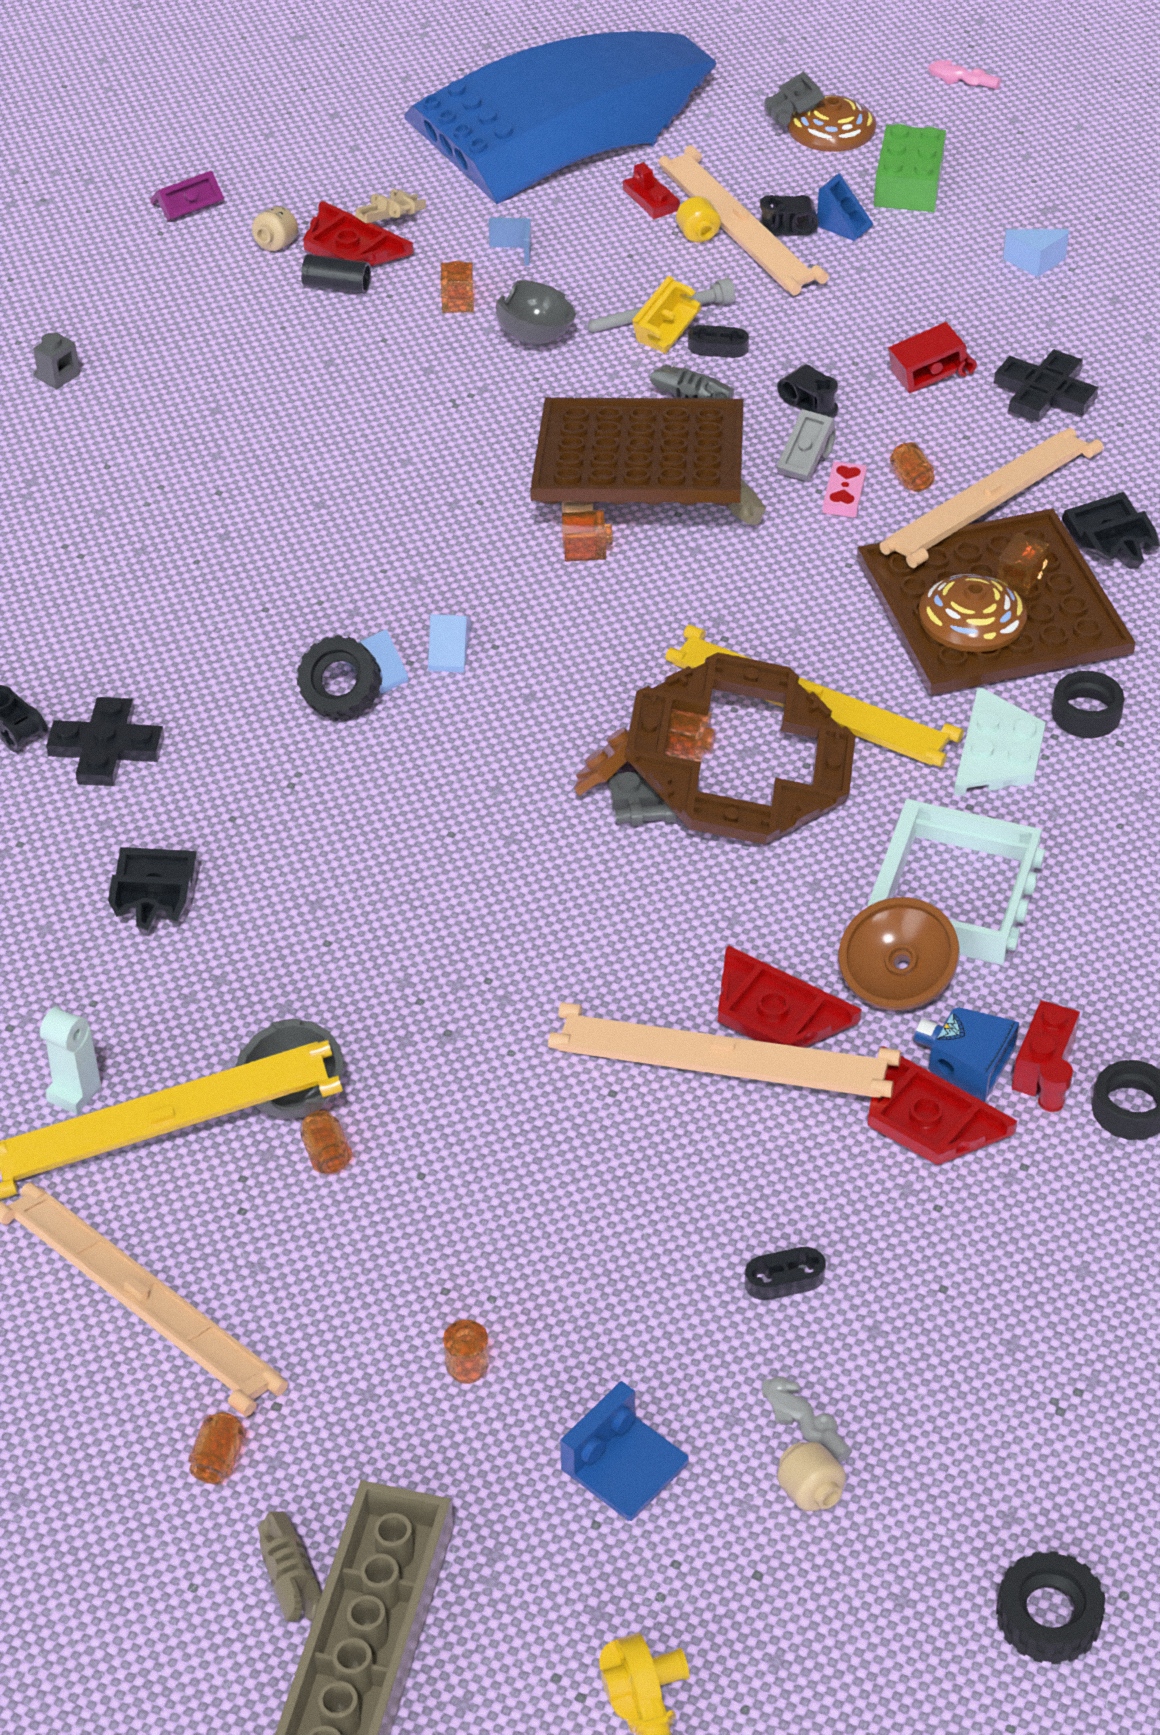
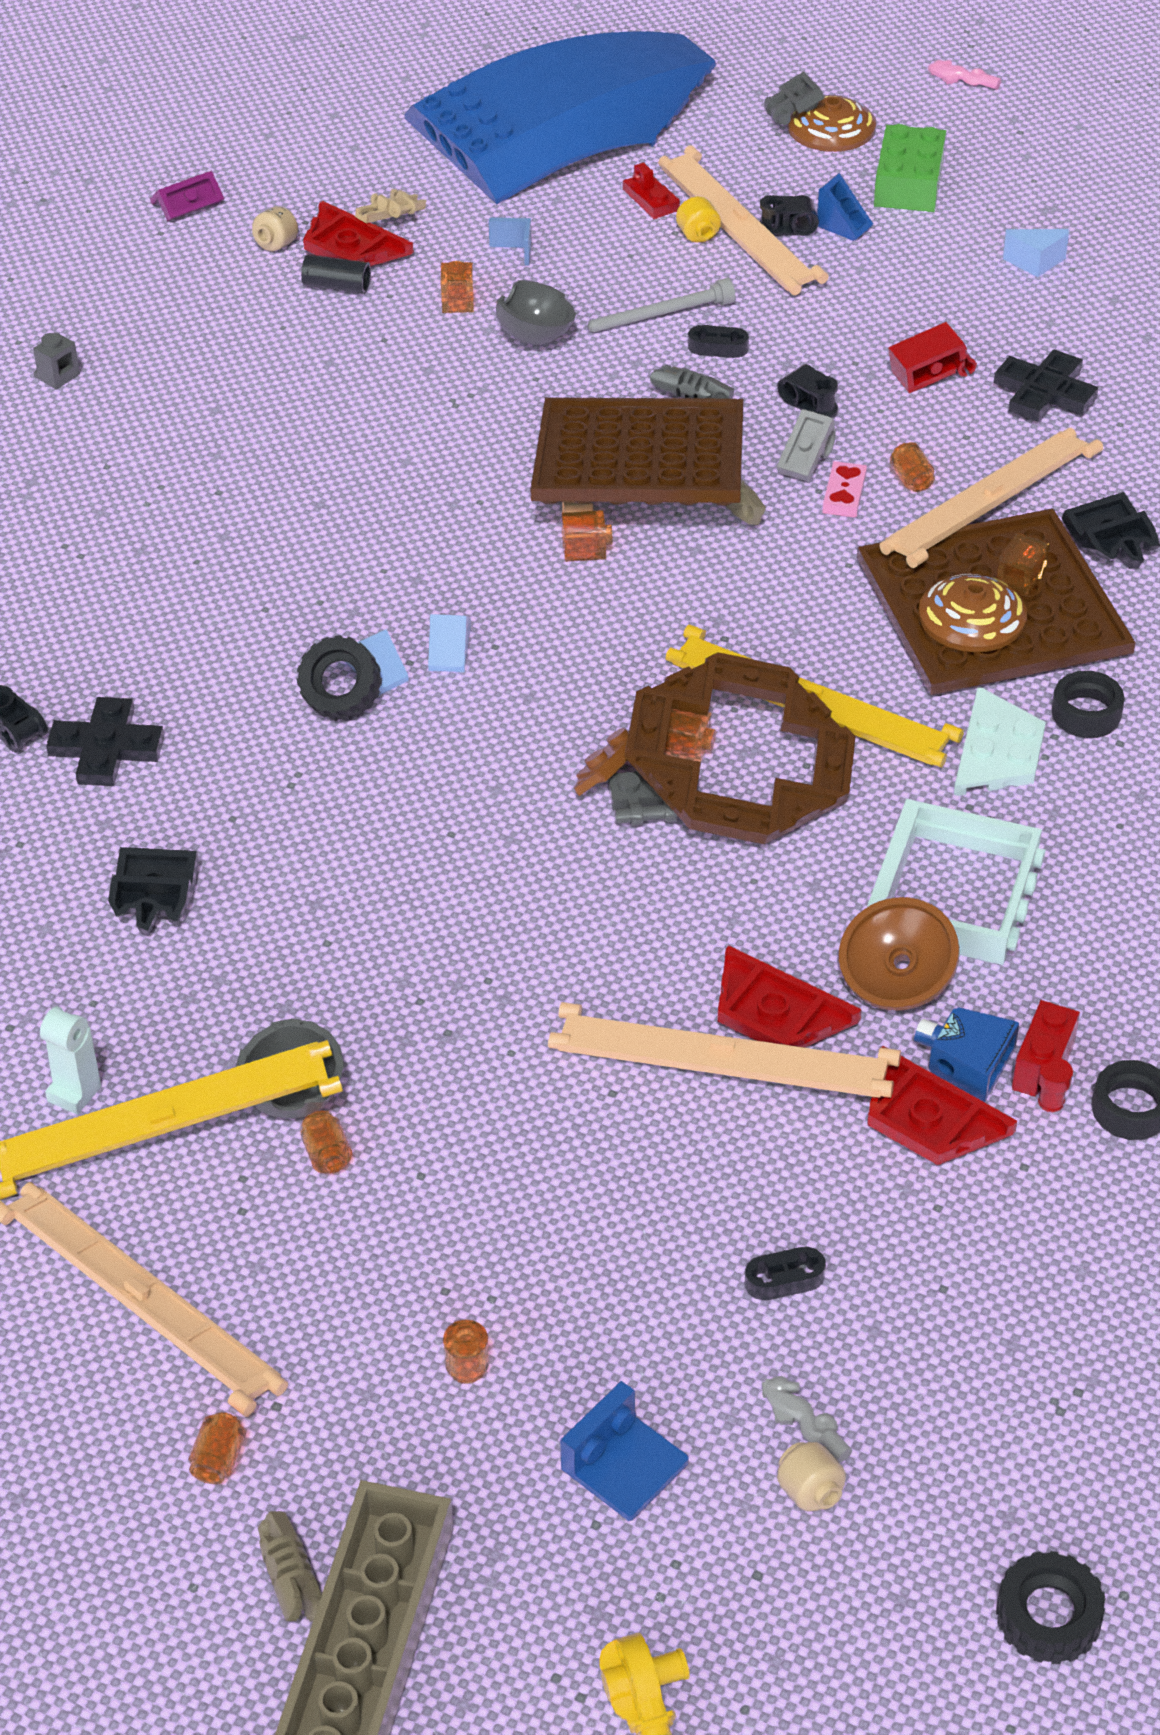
(666, 315): yellow hinge -> none

